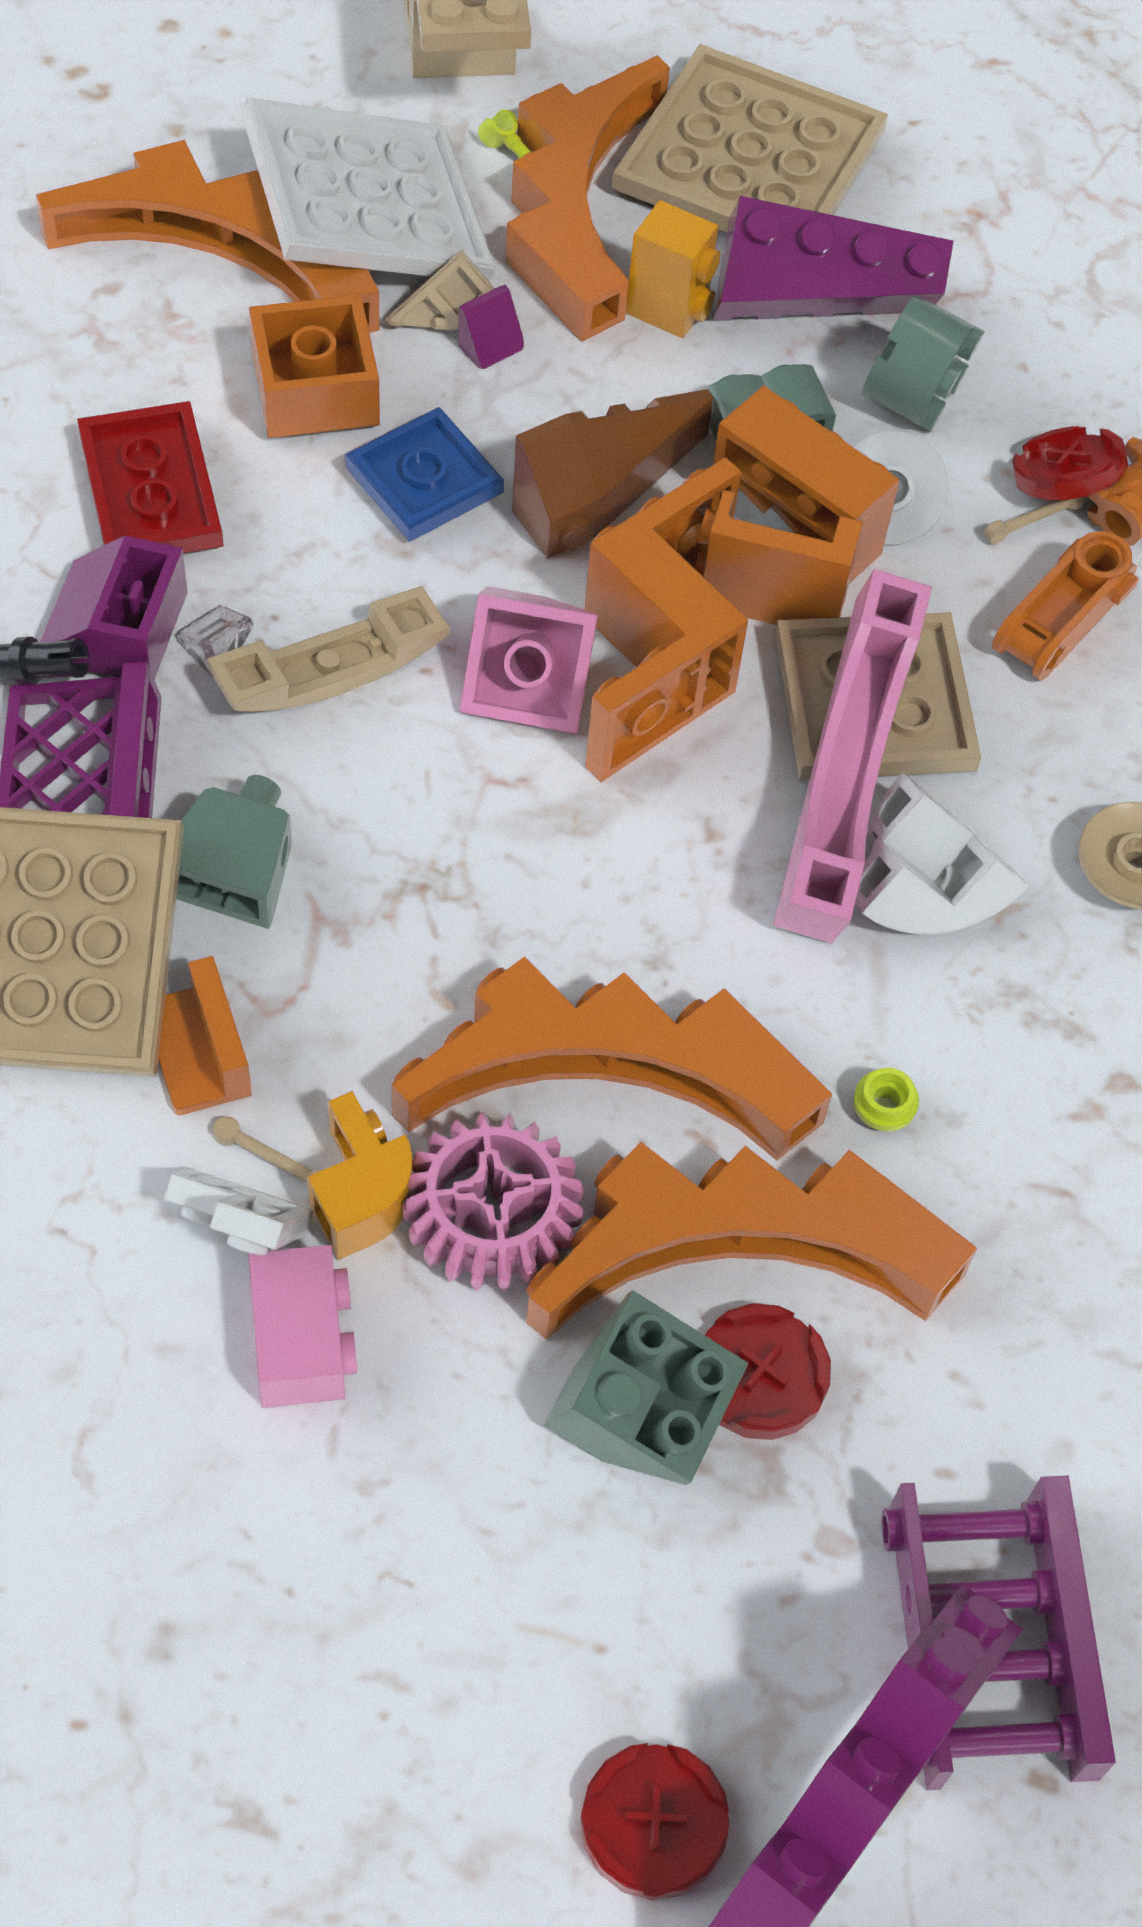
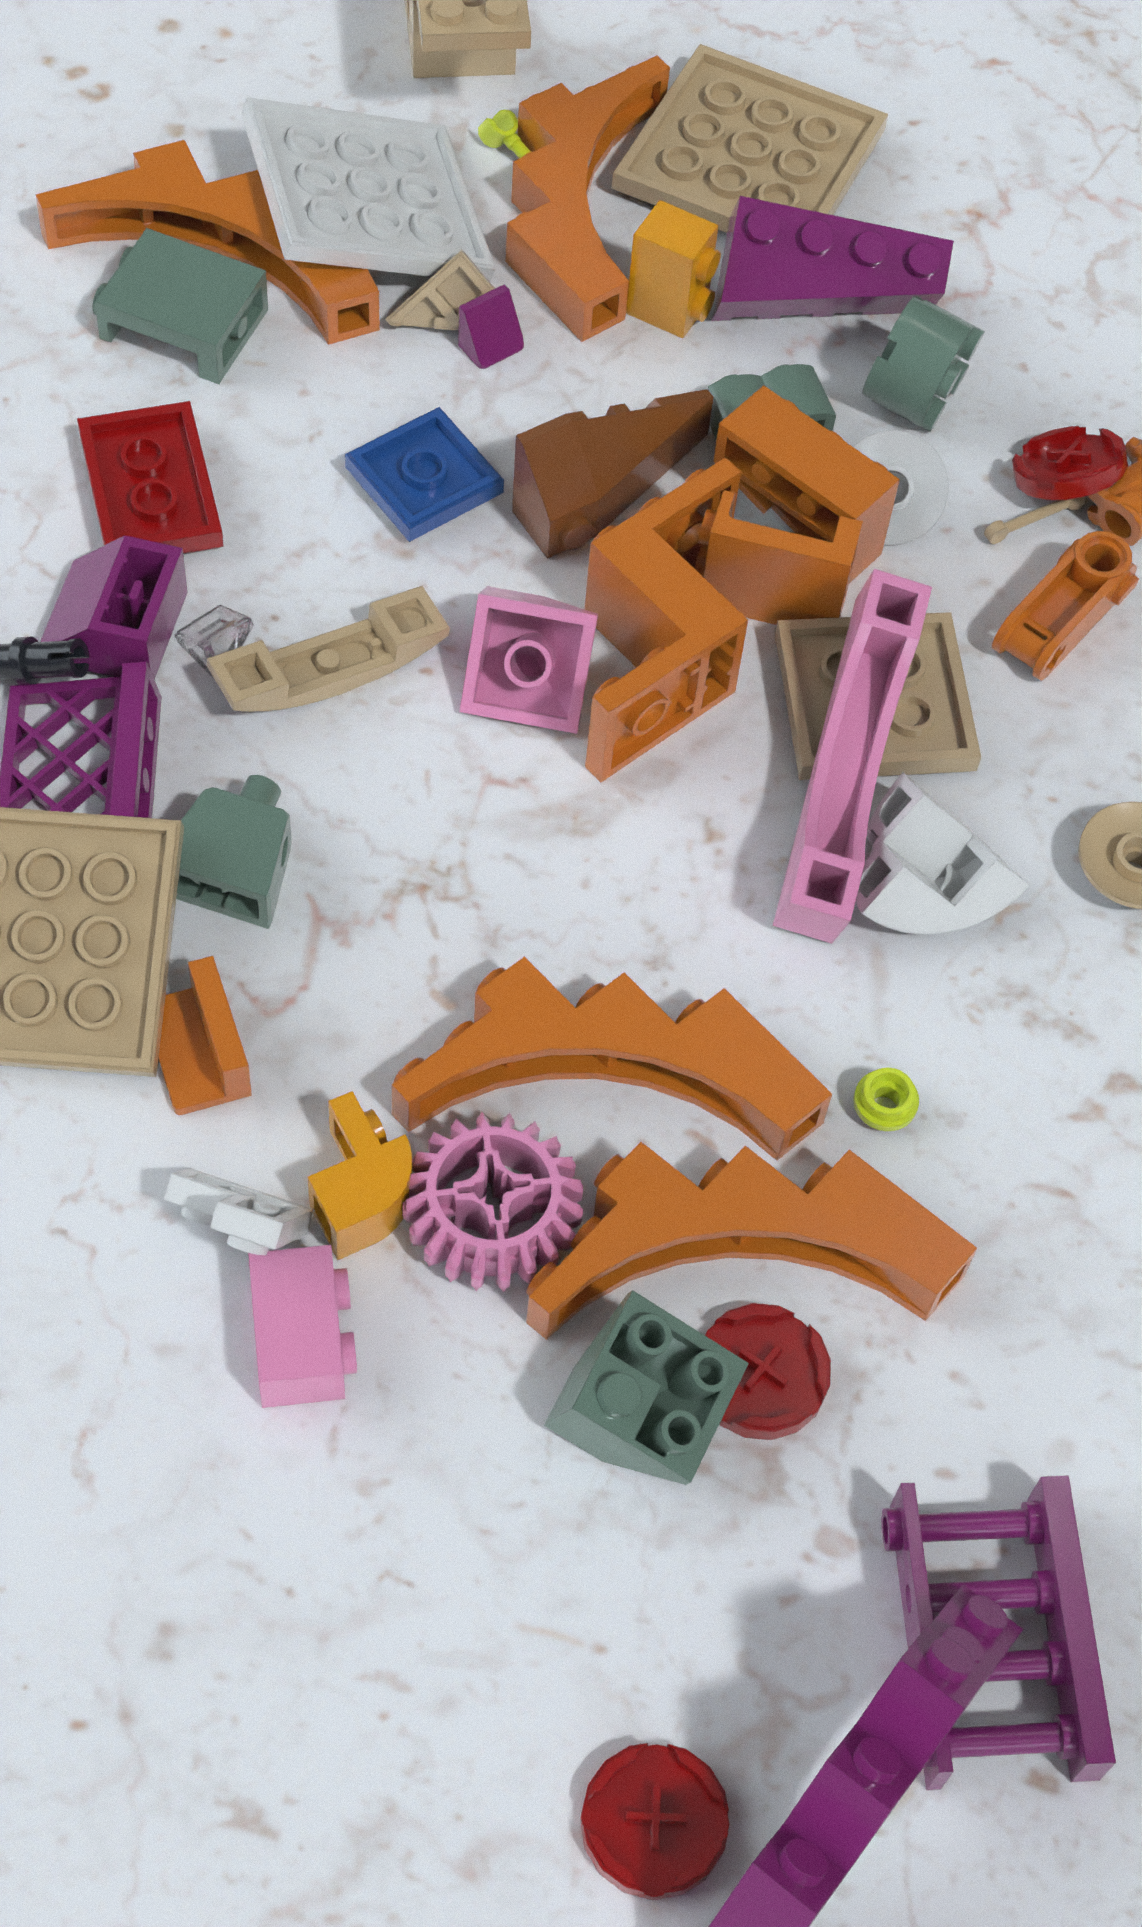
(184, 300): none -> sand green panel
(228, 1132): tan hinge -> none
(314, 366): orange brick -> none

